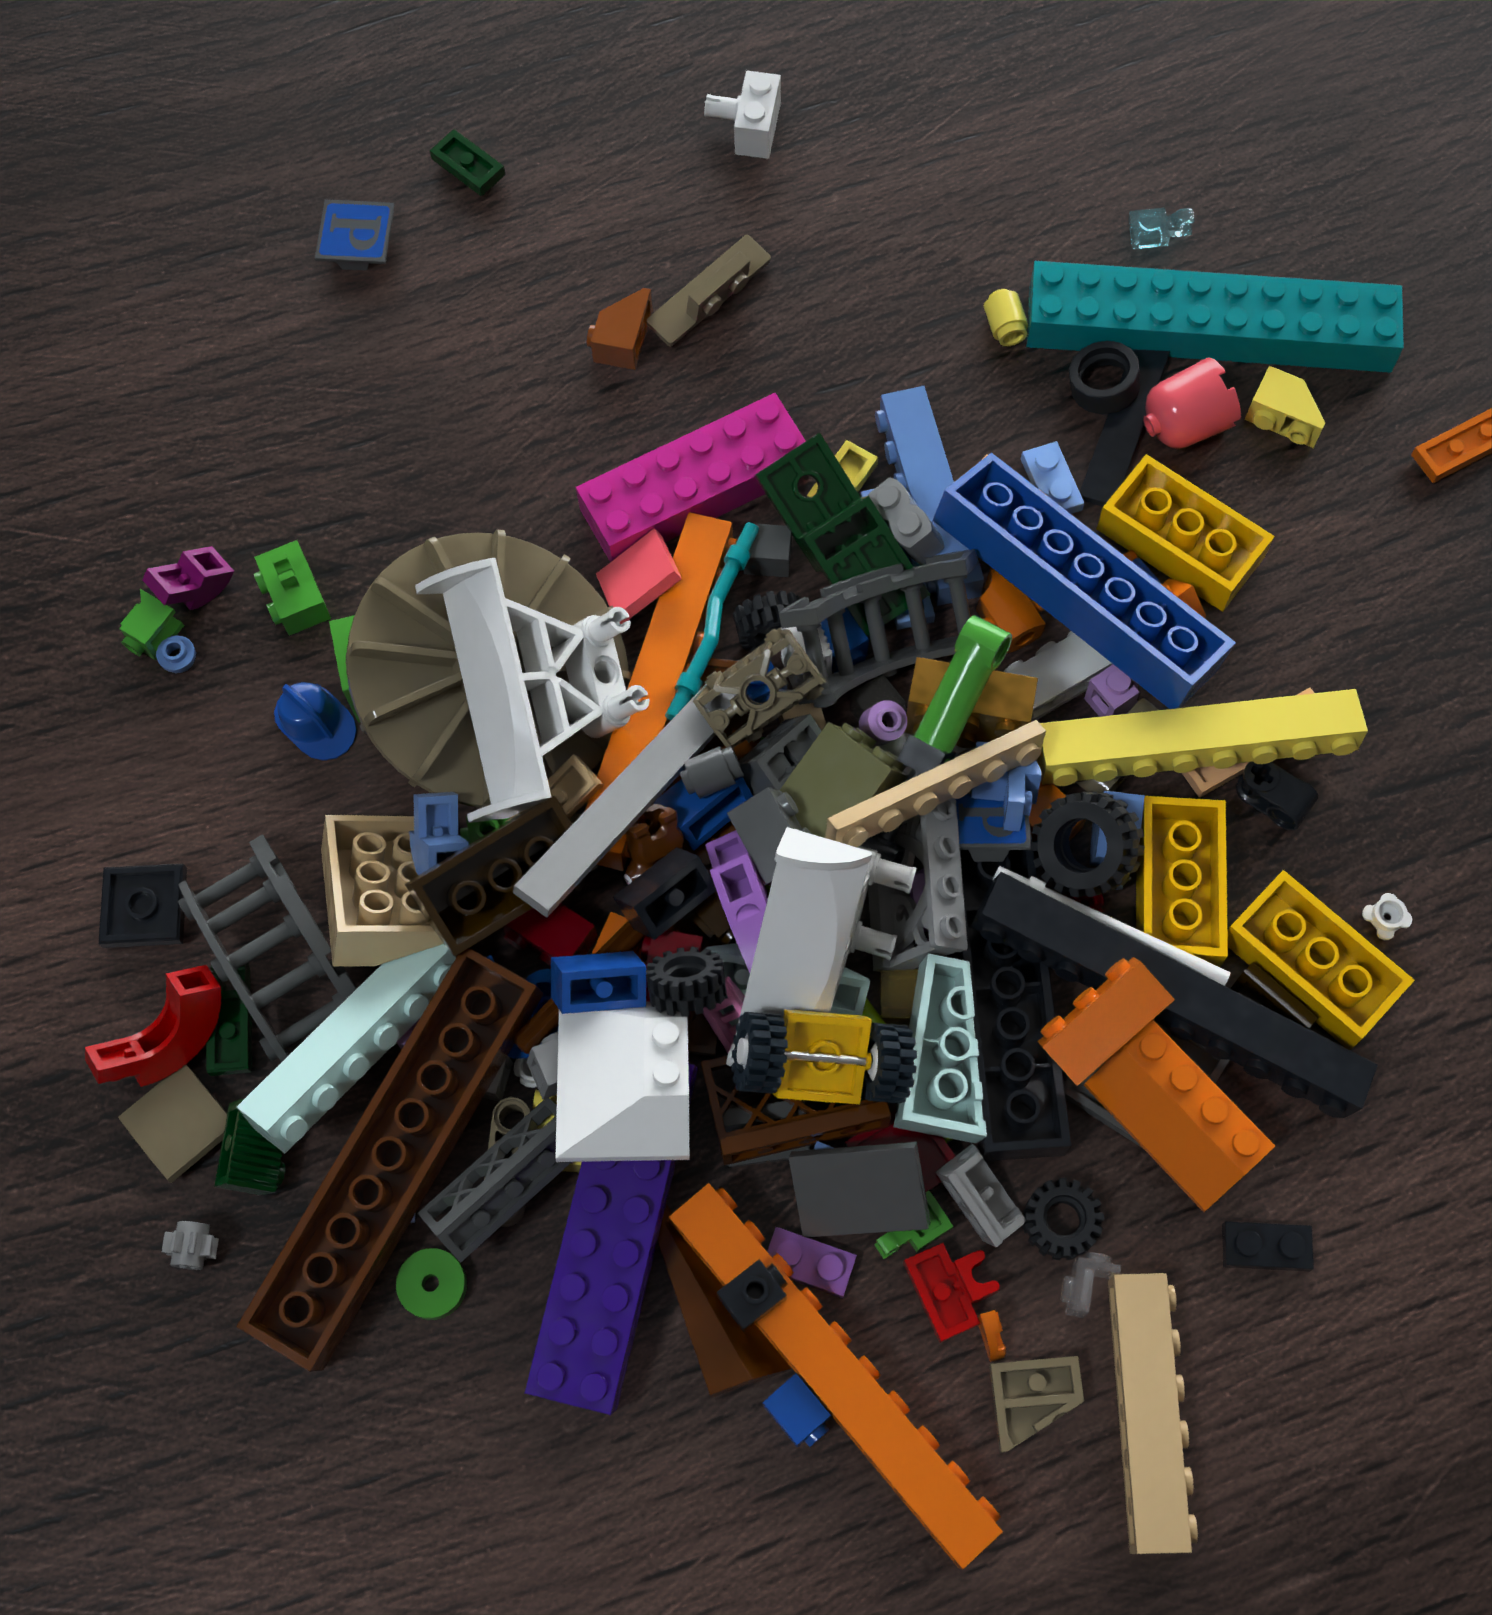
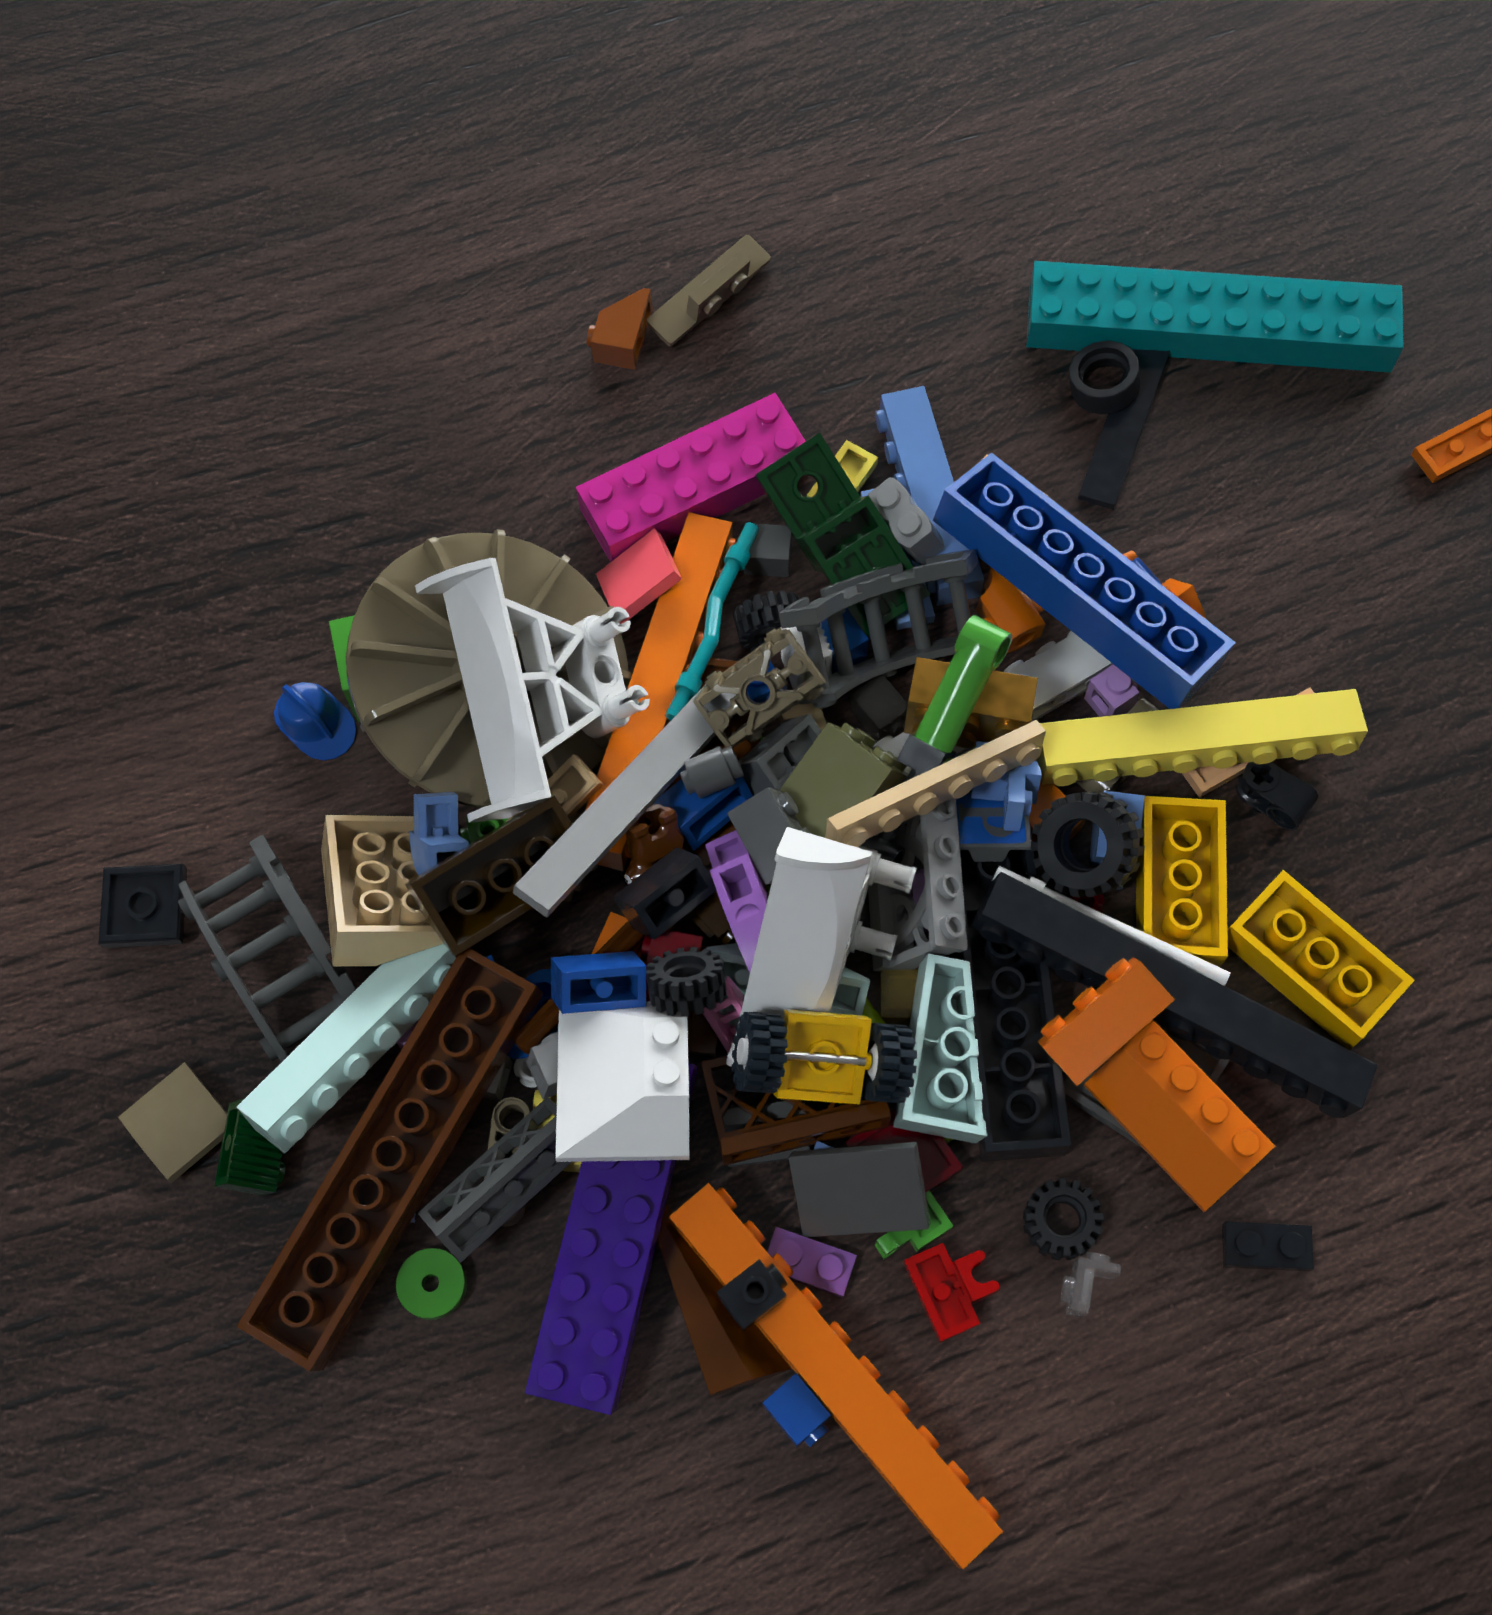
(148, 626): bright green window -> none
(171, 1040): red arch -> none
(180, 662): medium blue plate -> none
(190, 1245): light grey gear -> none
(193, 580): magenta brick -> none
(231, 1041): dark green hinge -> none
(291, 587): bright green brick -> none
(354, 233): piece -> none
(467, 162): dark green plate -> none
(551, 936): dark red brick -> none
(753, 113): white brick -> none
(872, 723): lavender brick -> none
(981, 1196): light grey hinge -> none
(990, 1331): orange tile -> none
(1006, 317): light yellow brick -> none
(1033, 1396): dark tan wing -> none
(1051, 475): light blue plate -> none
(1150, 1414): tan brick -> none
(1154, 228): clear light blue plate -> none
(1184, 532): yellow brick -> none
(1191, 406): coral cylinder -> none
(1264, 990): dark brown plate -> none
(1286, 408): light yellow slope -> none
(1395, 908): white plate -> none

